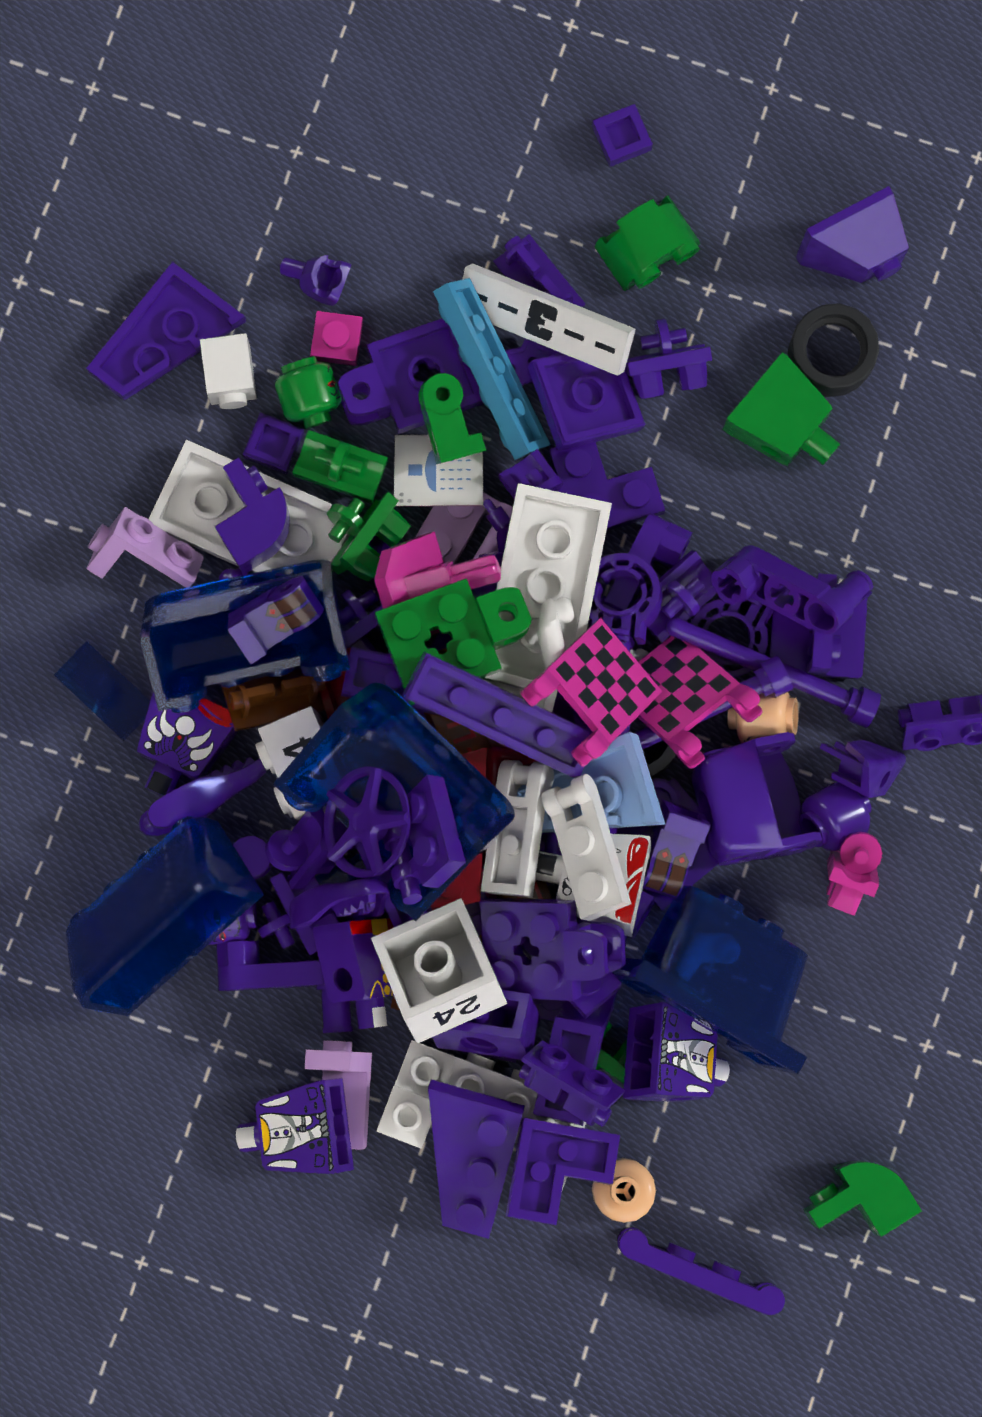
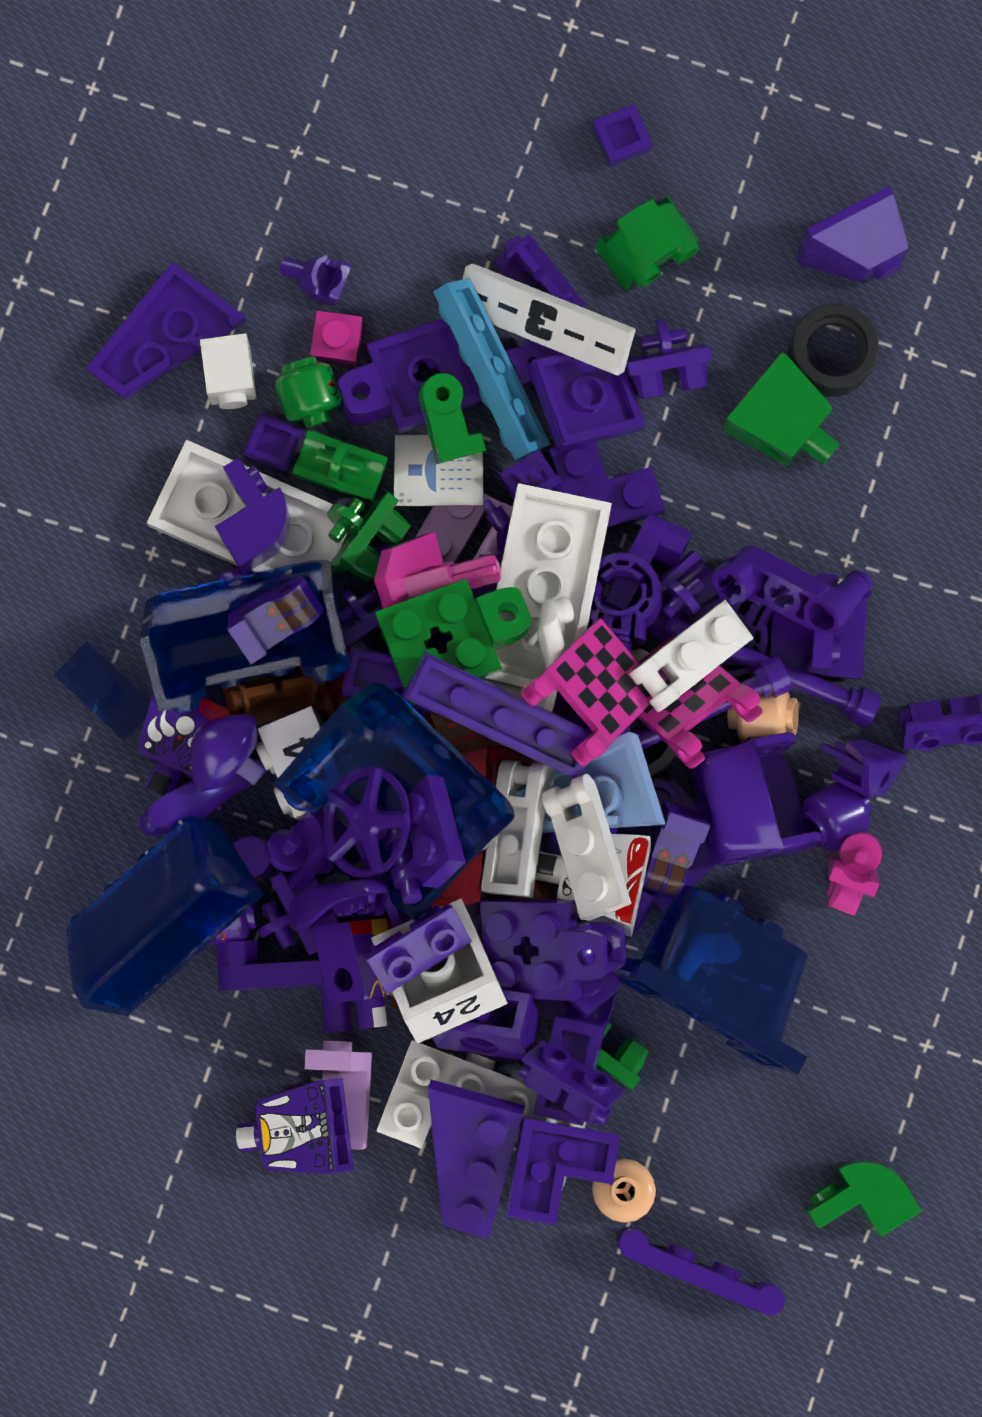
(145, 542): lavender bracket -> none
(222, 750): none -> dark purple piece
(411, 953): none -> dark purple hinge
(670, 1056): dark purple torso -> none
(692, 655): none -> white plate

